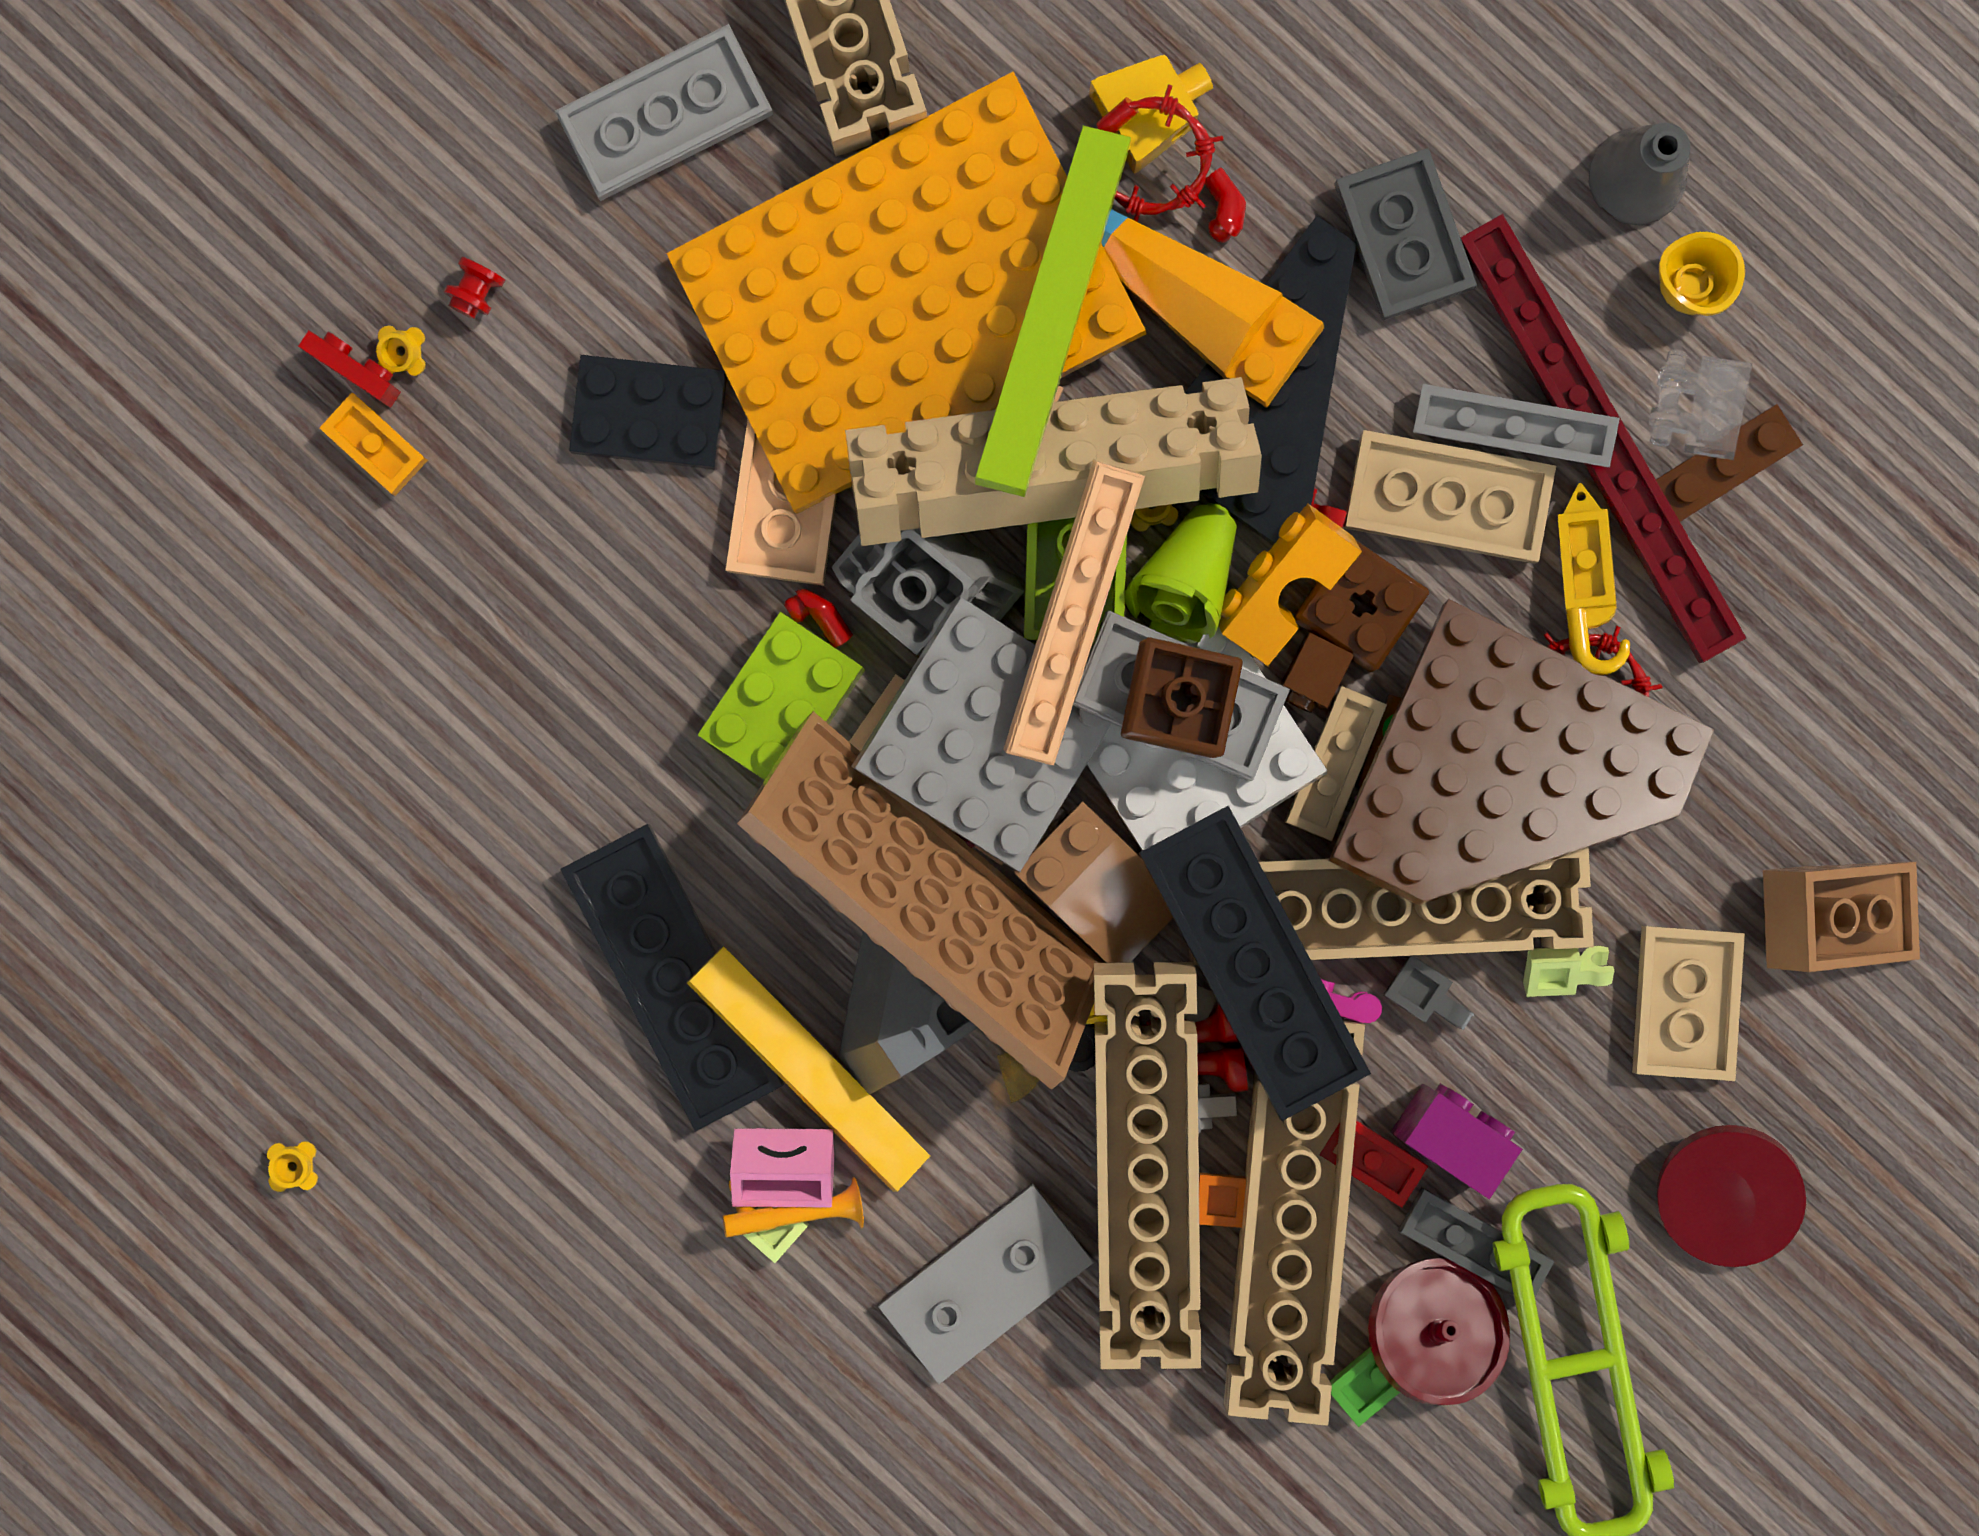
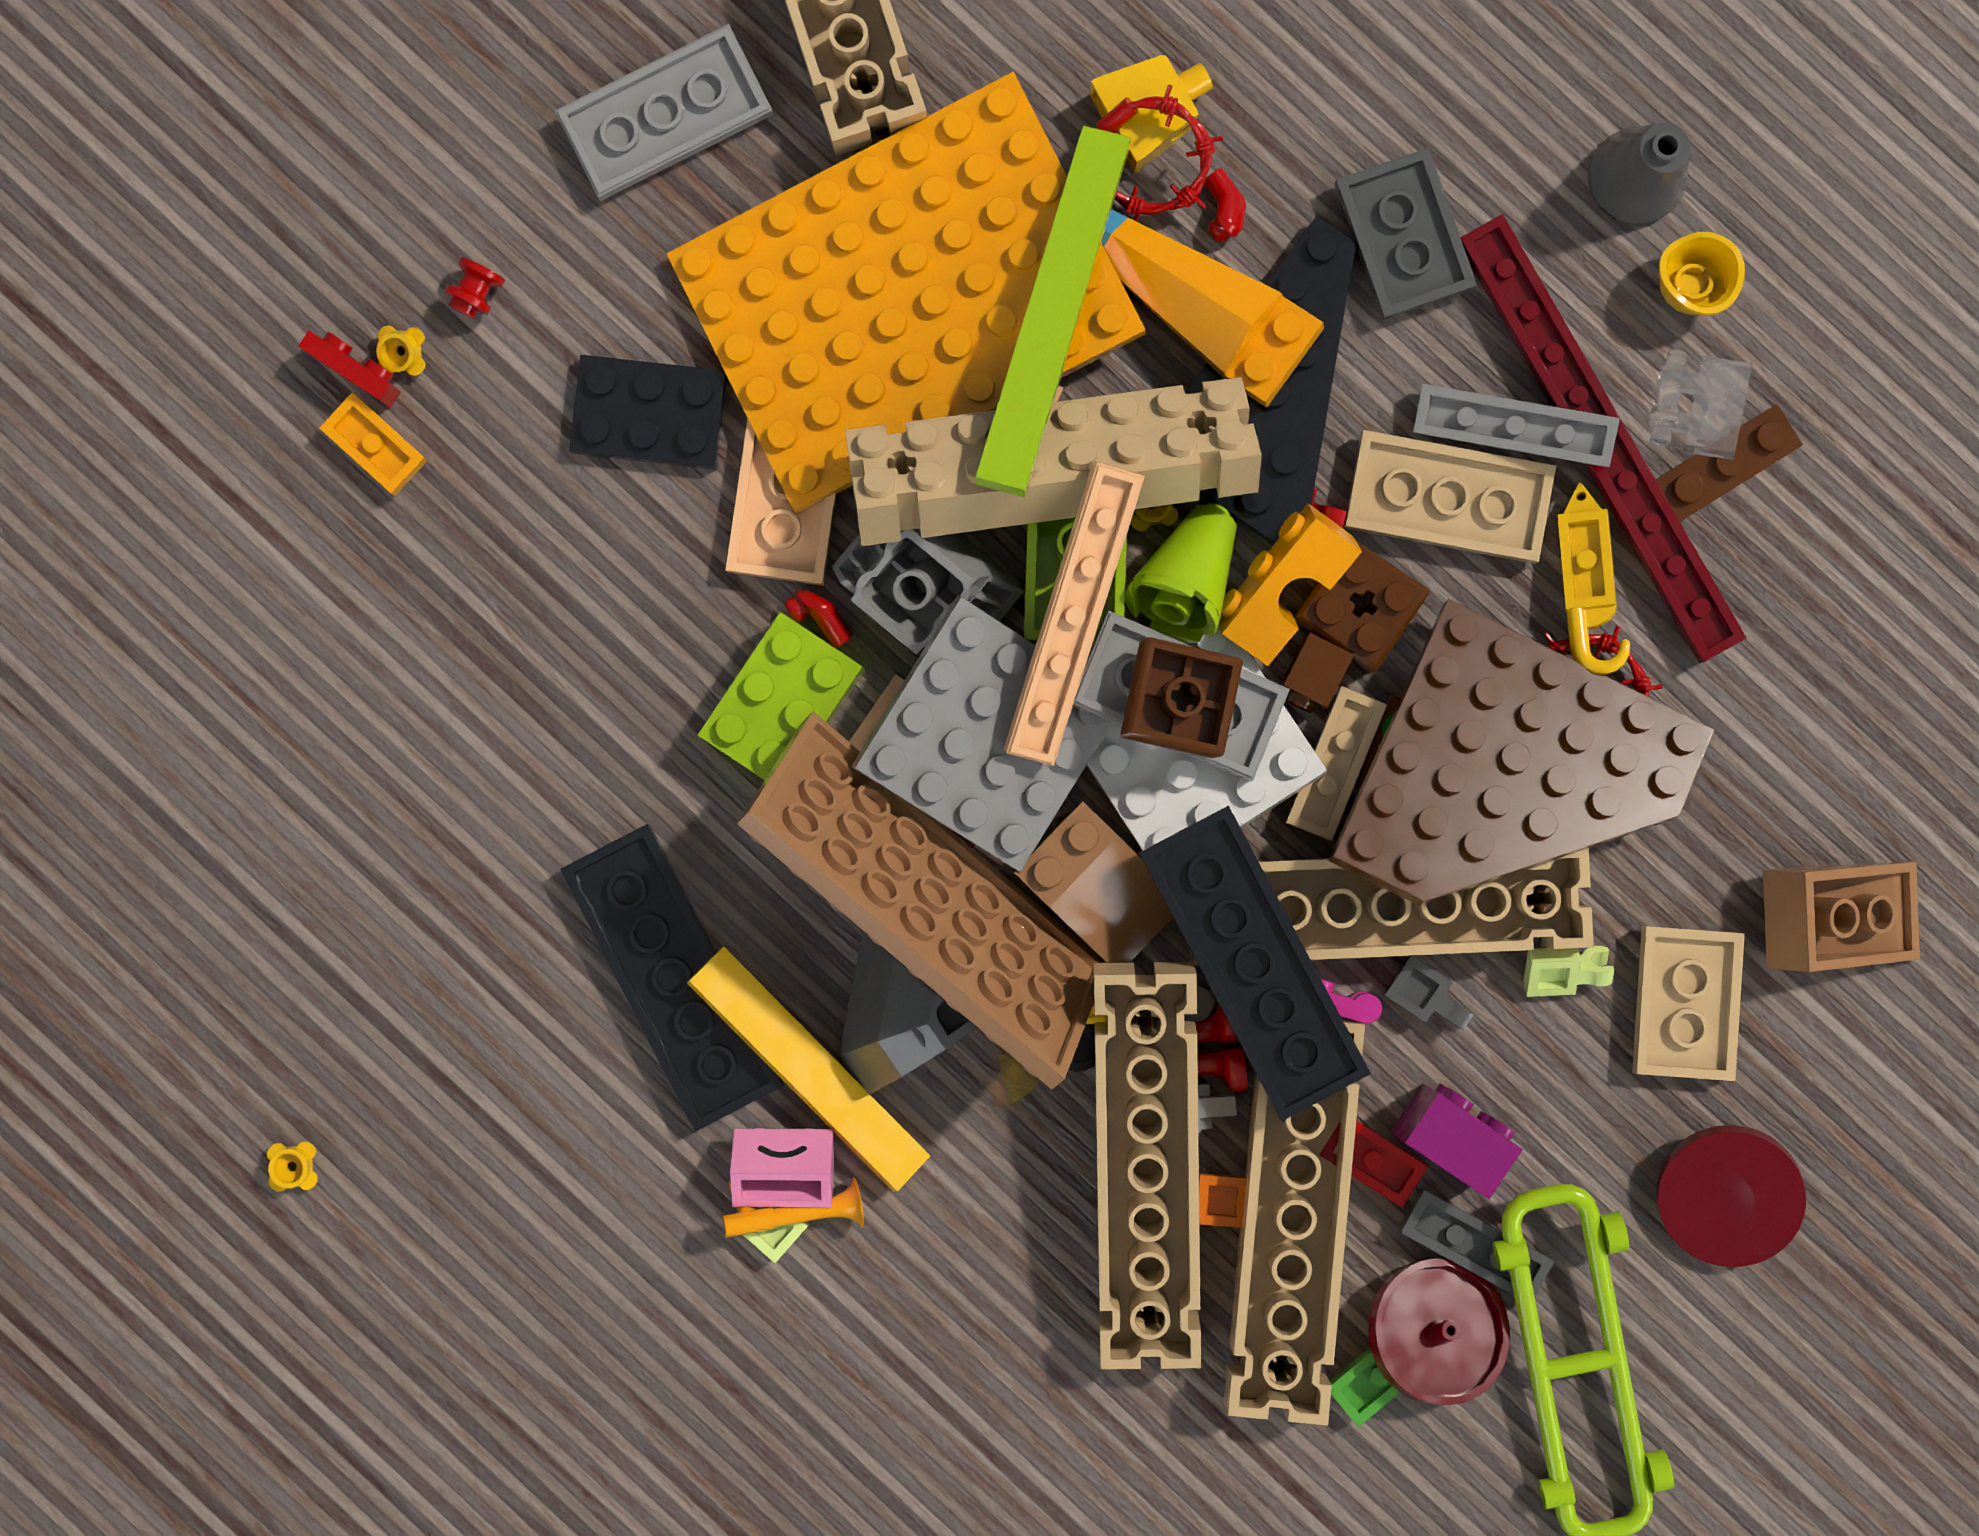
(985, 1283): light grey plate -> none

